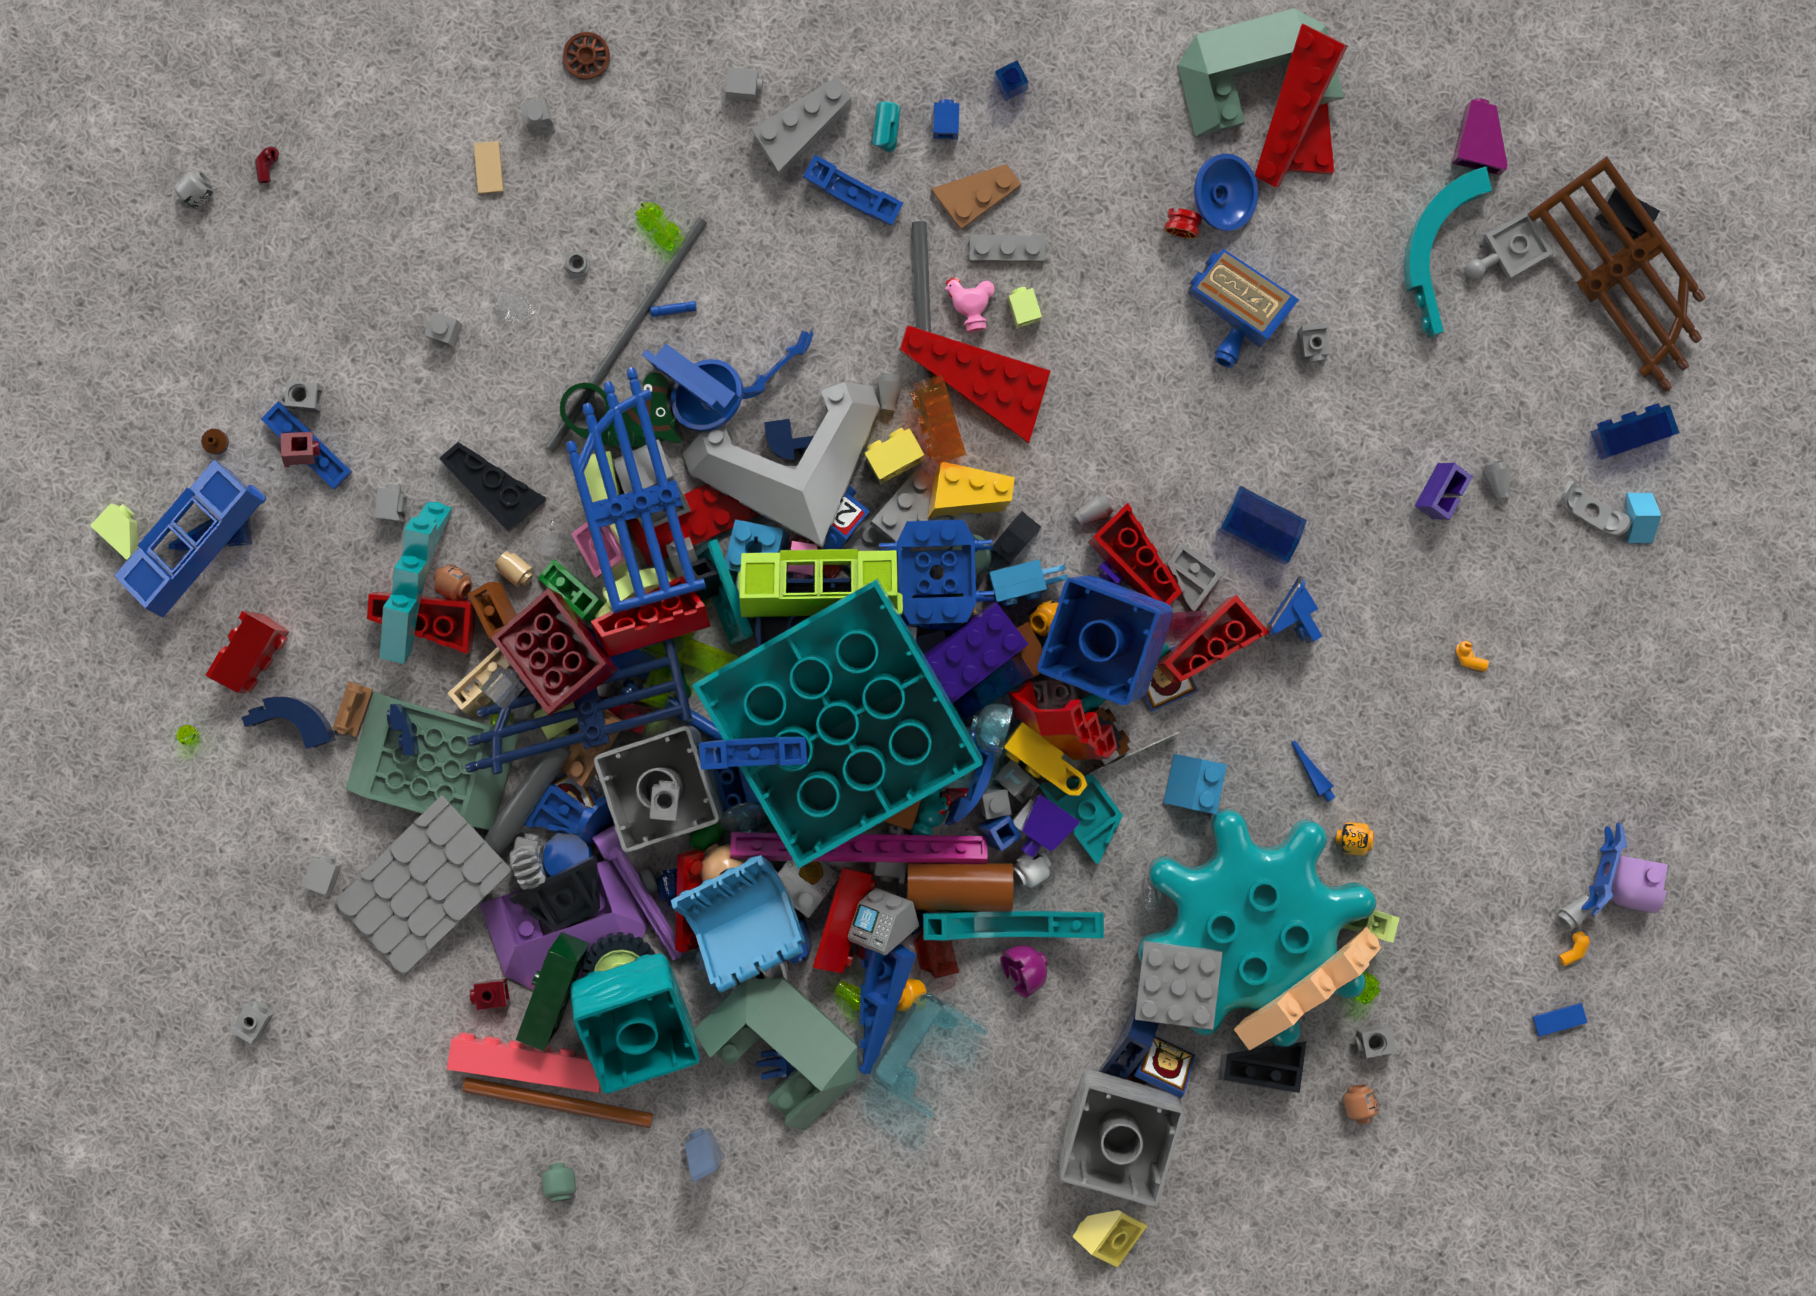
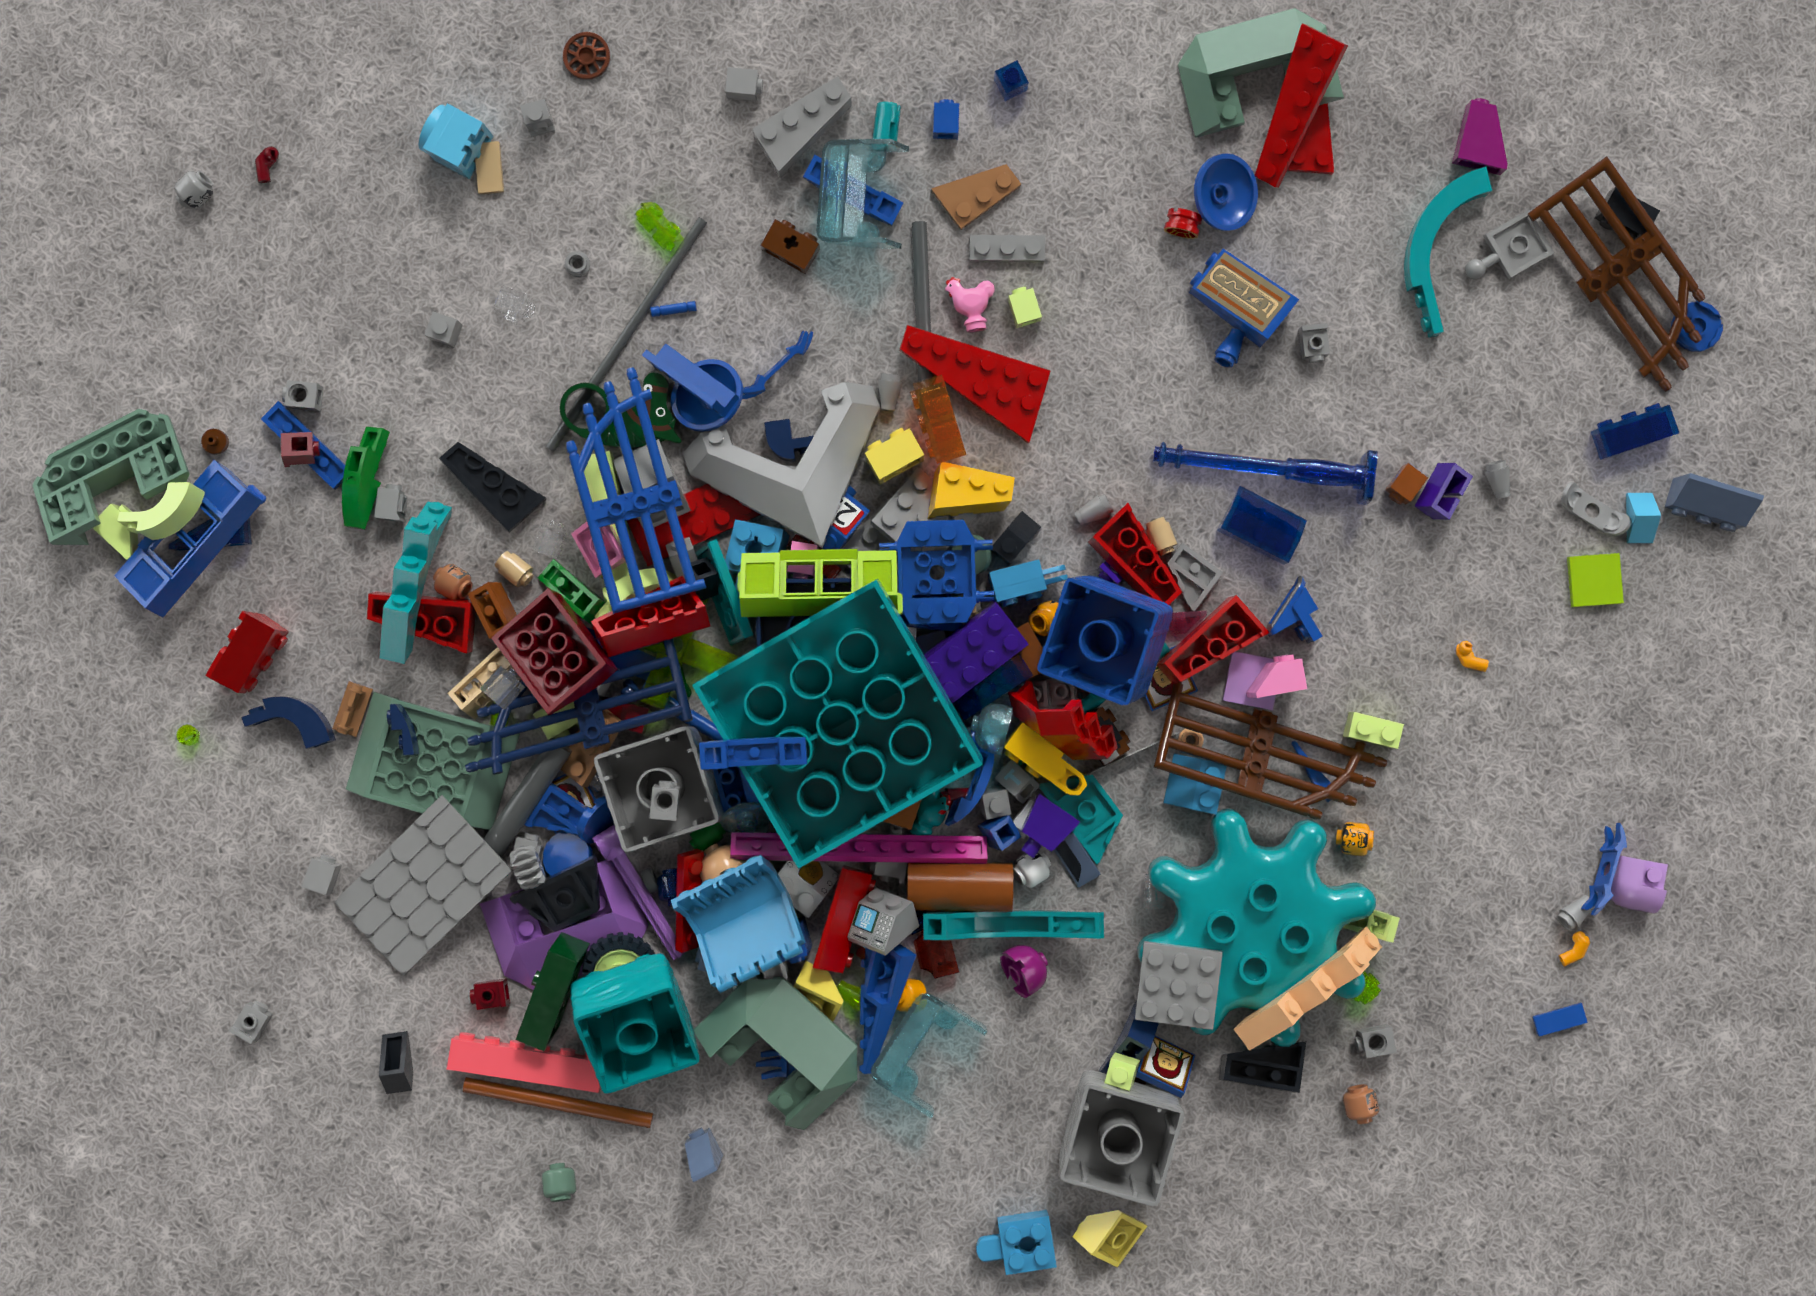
(129, 447): none -> sand green slope
(169, 515): none -> yellowish green arch
(358, 484): none -> green slope
(396, 1063): none -> black slope
(454, 139): none -> medium azure piece
(776, 245): none -> reddish brown brick
(819, 989): none -> light yellow slope
(844, 190): none -> clear light blue windscreen
(1022, 1243): none -> dark azure brick
(1076, 860): none -> sand blue slope
(1122, 1071): none -> yellowish green brick
(1161, 535): none -> tan brick
(1198, 737): none -> light nougat plate
(1241, 674): none -> lavender tile
(1256, 756): none -> reddish brown piece
(1279, 677): none -> bright pink slope
(1310, 471): none -> clear blue piece
(1373, 730): none -> yellowish green brick
(1406, 484): none -> dark orange brick
(1595, 580): none -> lime tile
(1712, 327): none -> blue tile
(1712, 501): none -> sand blue slope

